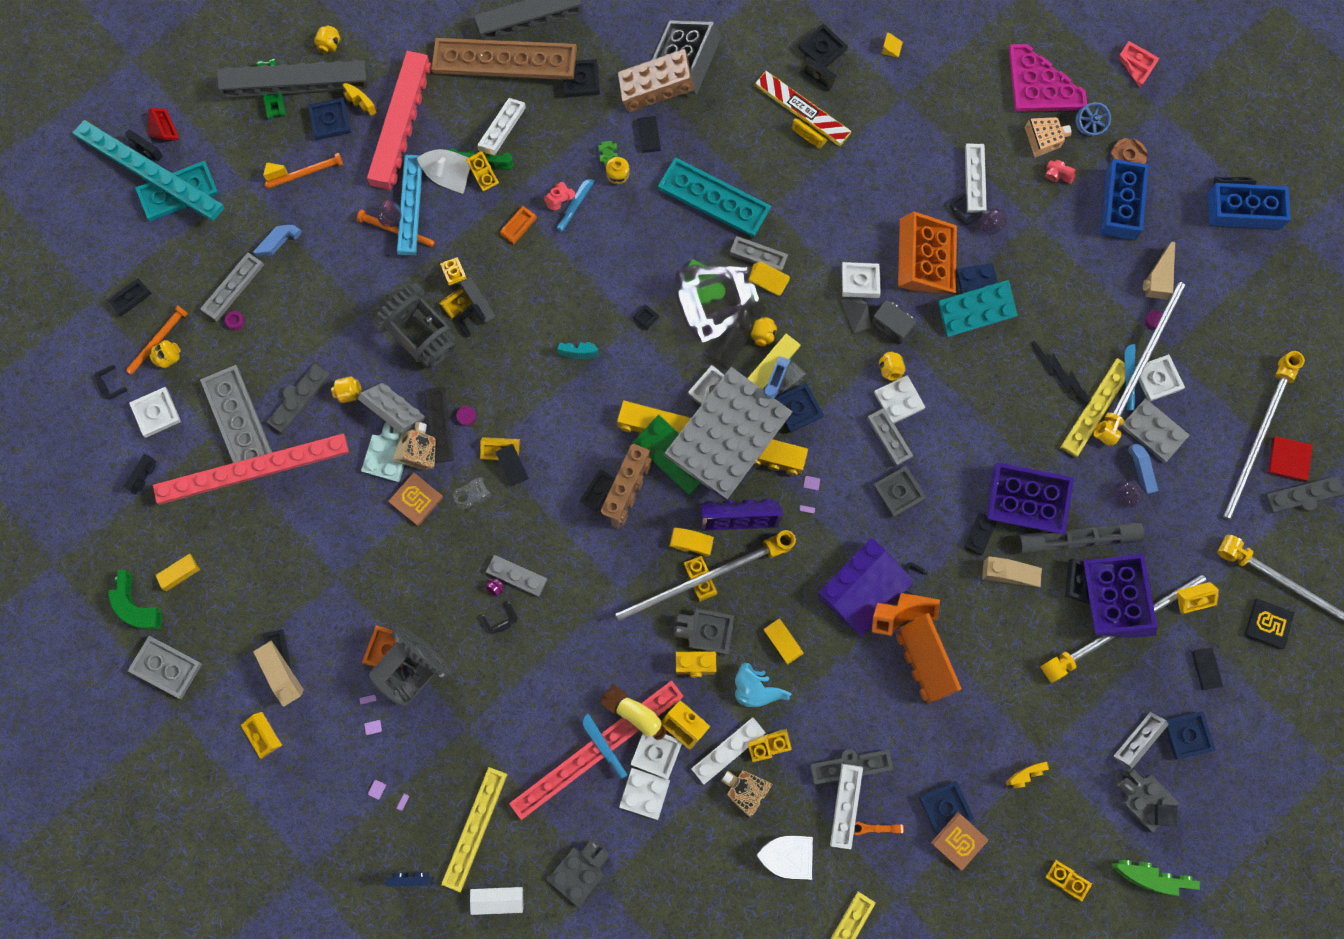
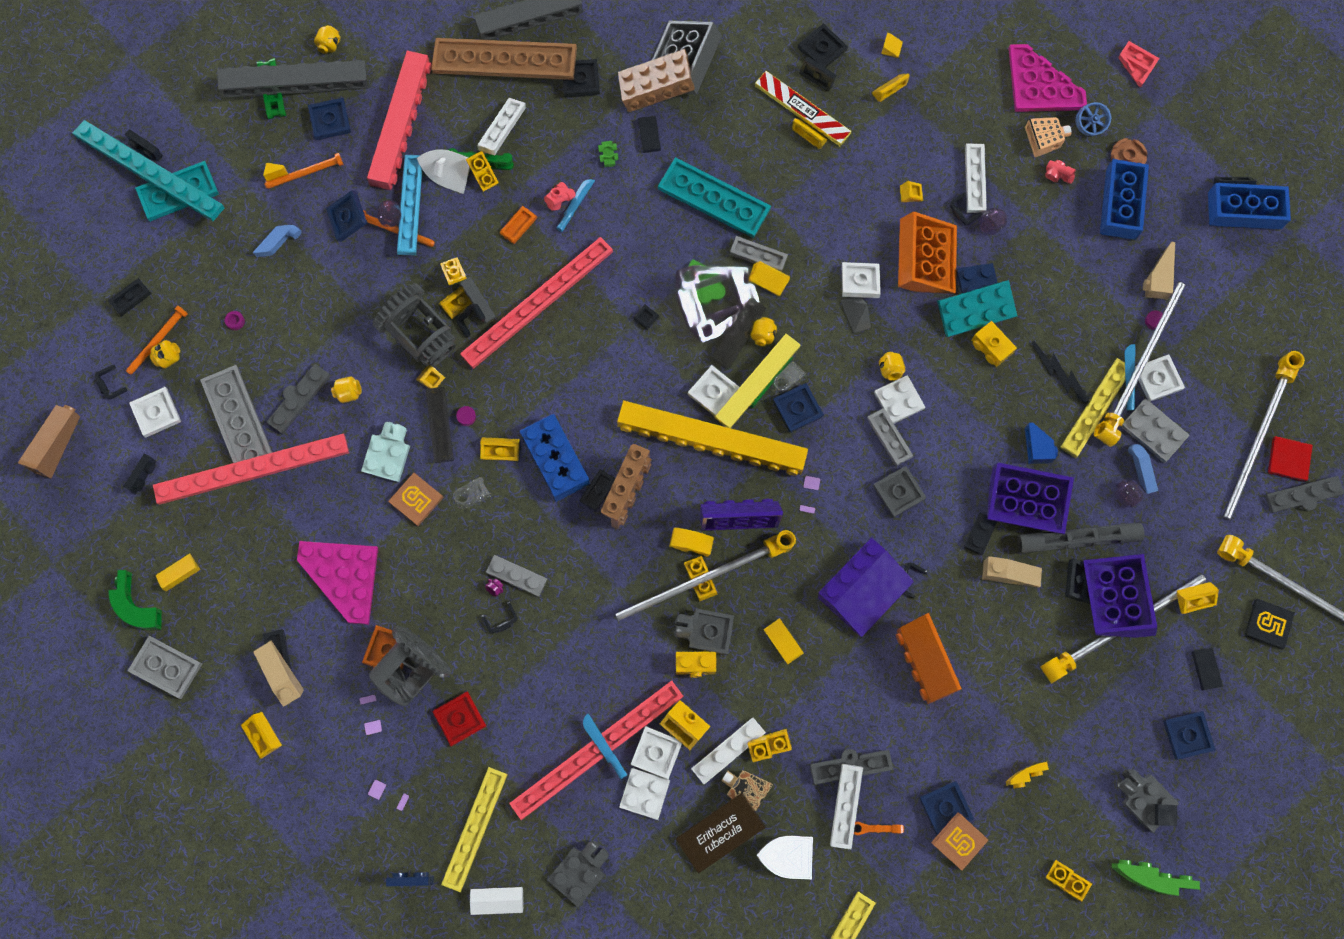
(50, 442): none -> medium nougat slope
(161, 125): red slope -> none
(232, 287): light grey plate -> none
(343, 575): none -> dark pink plate
(346, 215): none -> dark blue plate
(358, 98): yellow slope -> none
(391, 407): light grey plate -> none
(416, 448): tan torso -> none
(430, 377): none -> yellow slope
(459, 718): none -> red tile
(512, 465): black tile -> none
(536, 303): none -> coral plate
(549, 468): none -> blue brick
(584, 350): teal slope -> none
(617, 170): yellow head -> none
(635, 712): light yellow piece -> none
(657, 439): green plate -> none
(720, 832): none -> dark brown tile
(728, 433): light grey plate -> none
(751, 691): medium azure piece -> none
(777, 377): medium blue piece -> none
(891, 87): none -> yellow slope
(894, 321): dark grey brick -> none
(909, 608): orange arch -> none
(911, 192): none -> yellow slope
(993, 344): none -> yellow brick
(1039, 446): none -> blue slope
(1141, 740): light grey plate -> none

